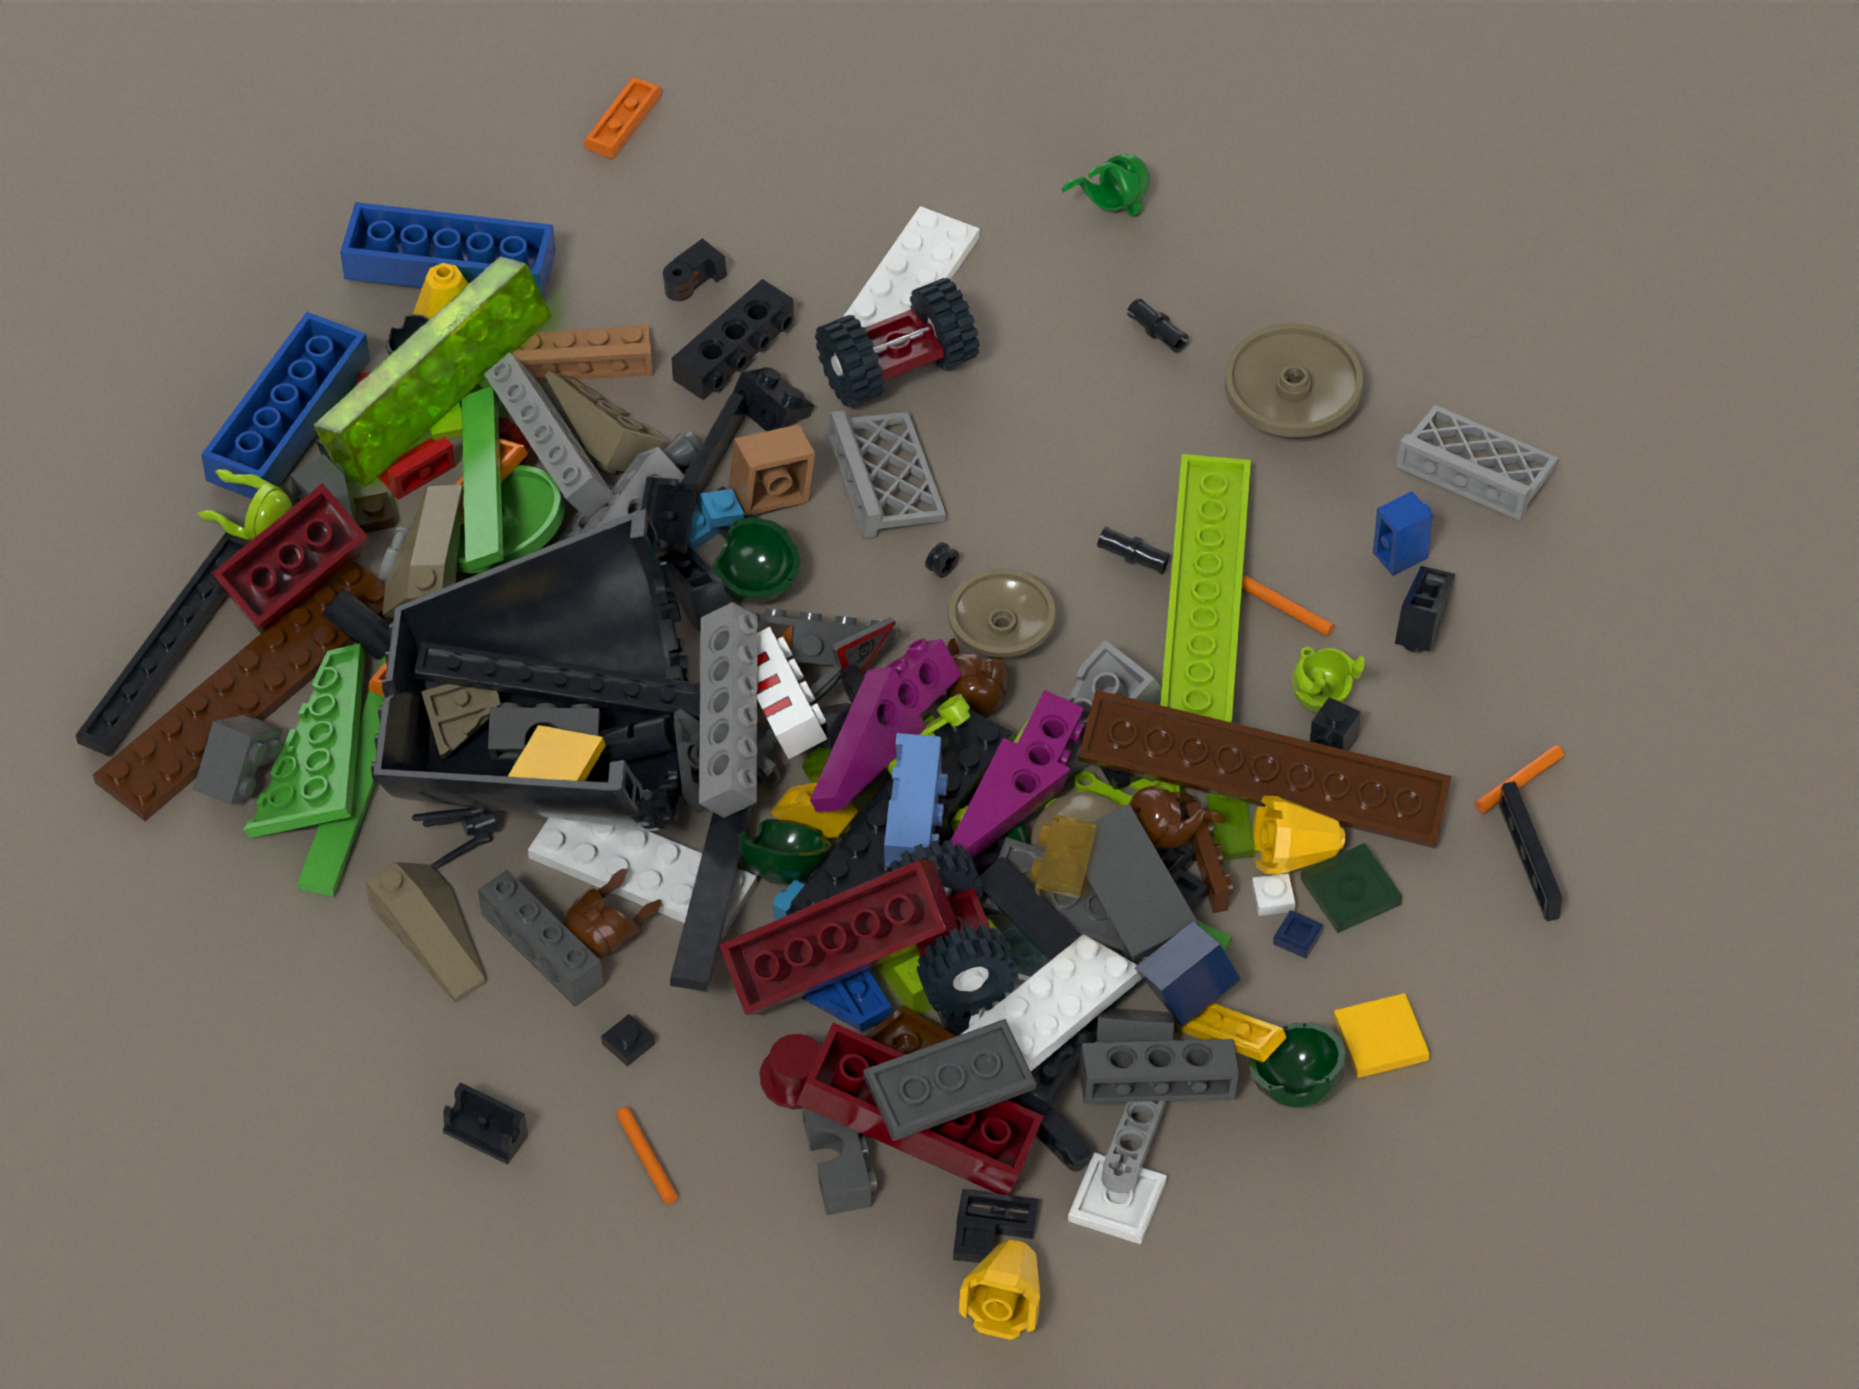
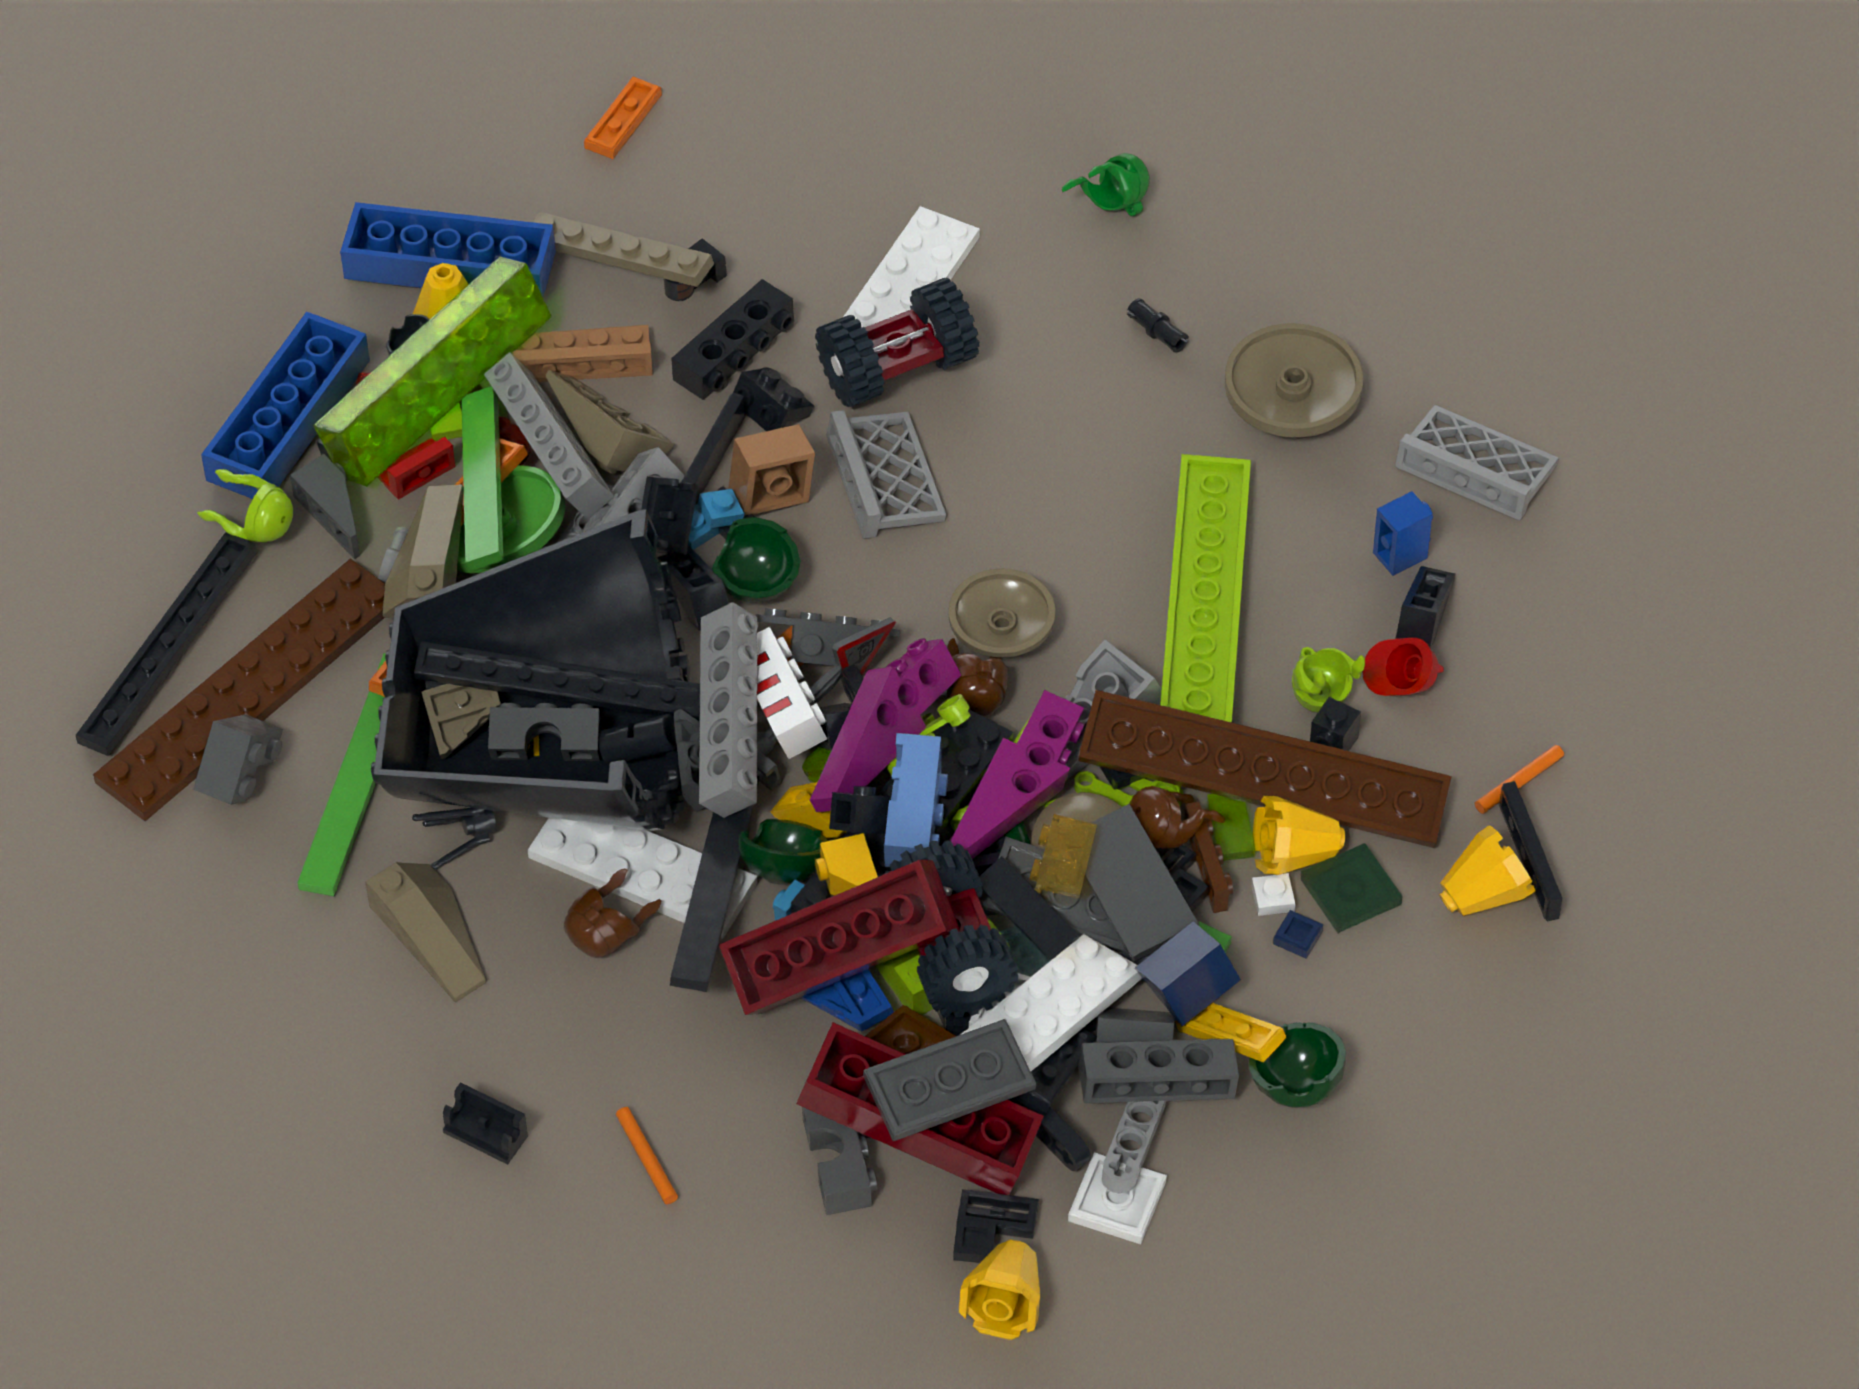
(291, 558): dark red brick -> none
(318, 759): bright green wing -> none
(358, 623): black pin -> none
(374, 512): dark brown plate -> none
(541, 938): dark grey brick -> none
(558, 755): yellow tile -> none
(628, 251): none -> dark tan plate
(628, 1040): black plate -> none
(683, 449): dark grey cone -> none
(788, 1068): dark red piece -> none
(845, 863): none -> yellow slope
(859, 811): none -> black brick
(942, 559): black bush -> none
(1133, 550): black pin -> none
(1287, 606): orange bar -> none
(1381, 1035): yellow tile -> none
(1400, 667): none -> red piece
(1485, 876): none -> yellow cone

